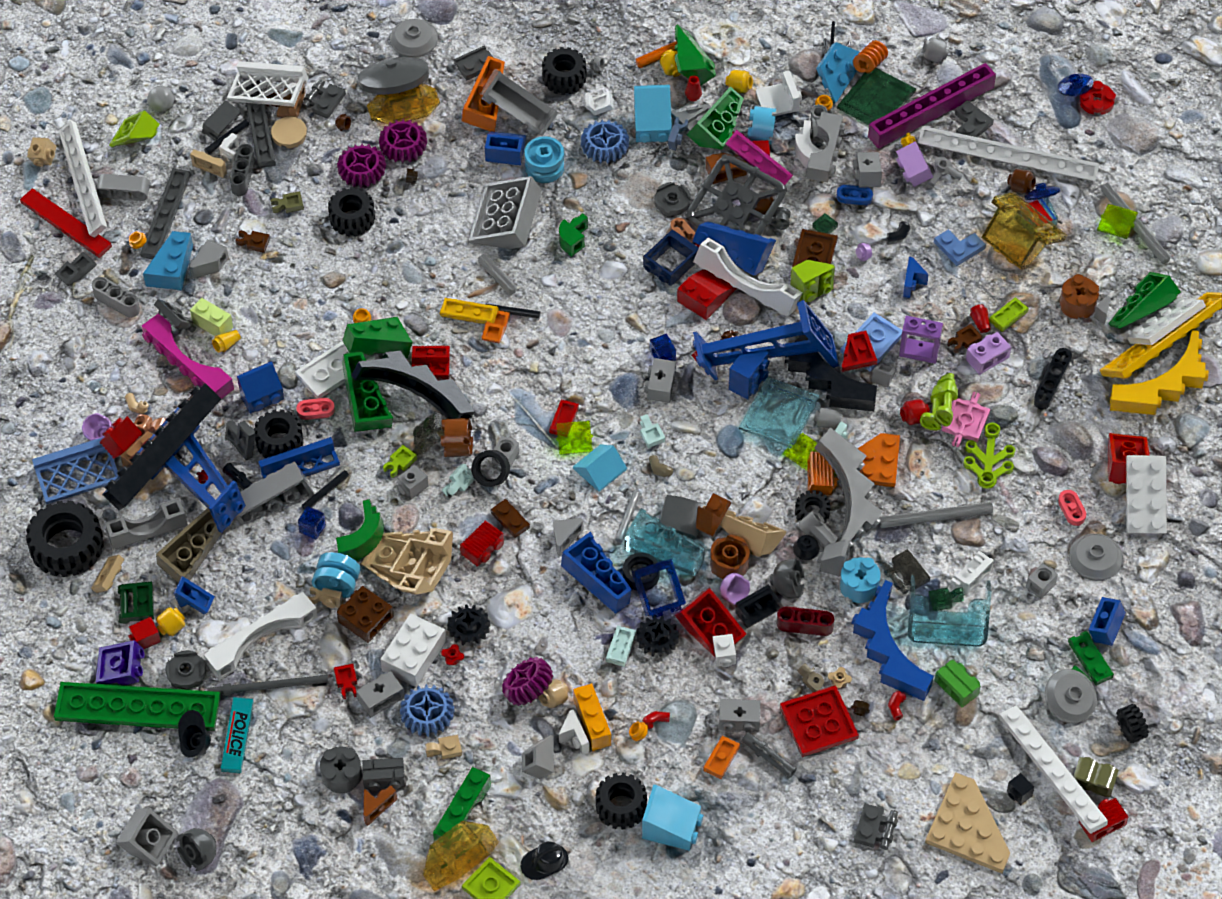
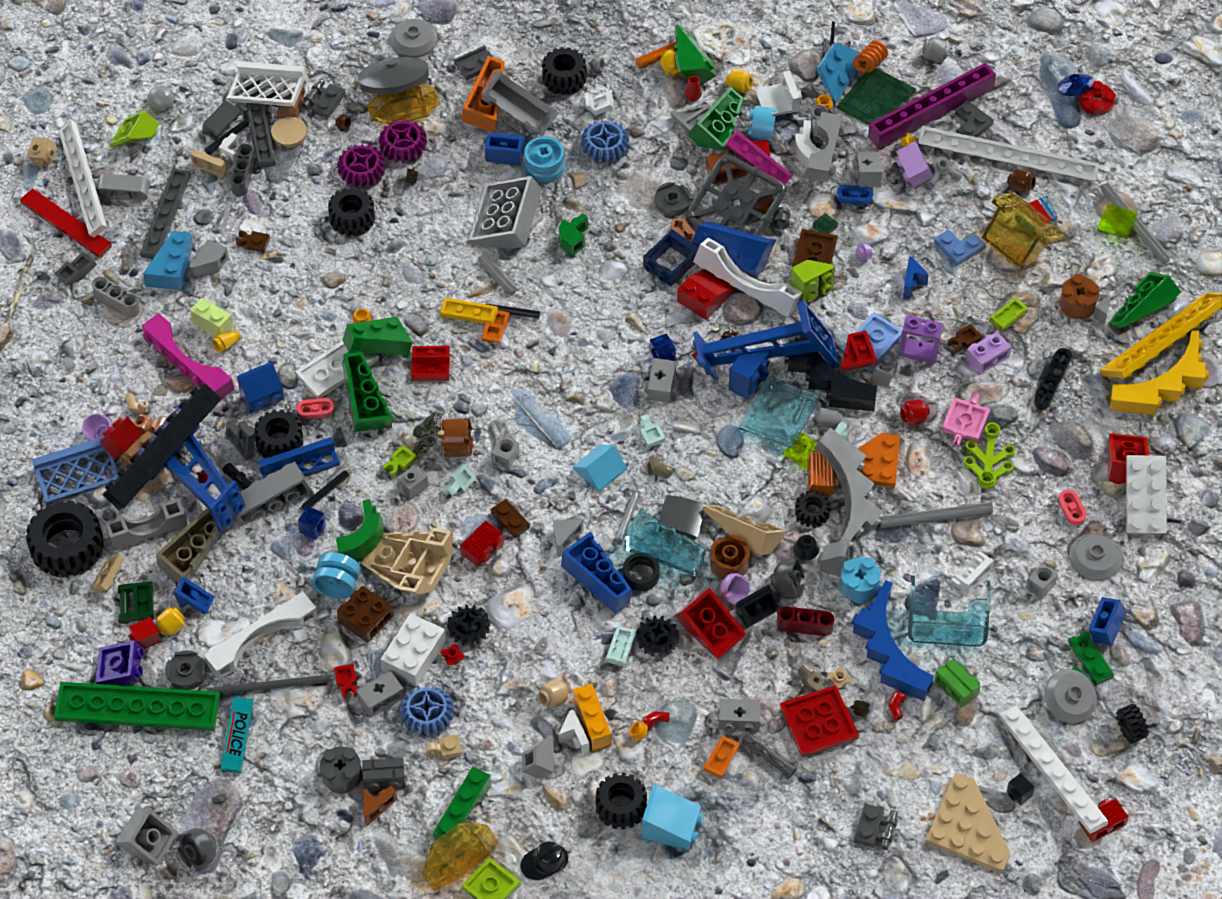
(137, 240): light orange plate -> none
(175, 315): dark grey plate -> none
(192, 734): black piece -> none
(291, 202): olive plate -> none
(328, 597): tan plate -> none
(417, 379): black arch -> none
(476, 466): black tyre -> none
(527, 681): magenta gear -> none
(565, 413): red tile -> none
(574, 437): clear neon green piece -> none
(652, 113): medium azure slope -> none
(669, 566): clear blue window -> none
(675, 137): sand blue plate -> none
(711, 517): dark orange slope -> none
(724, 650): white bracket -> none
(814, 525): light grey piece -> none
(901, 233): black arm -> none
(907, 566): clear smoke plate -> none
(942, 394): lime piece -> none
(943, 599): clear green plate -> none
(980, 317): red cone -> none
(1042, 191): clear blue dish -> none
(1095, 776): olive brick -> none
(1166, 321): white plate -> none

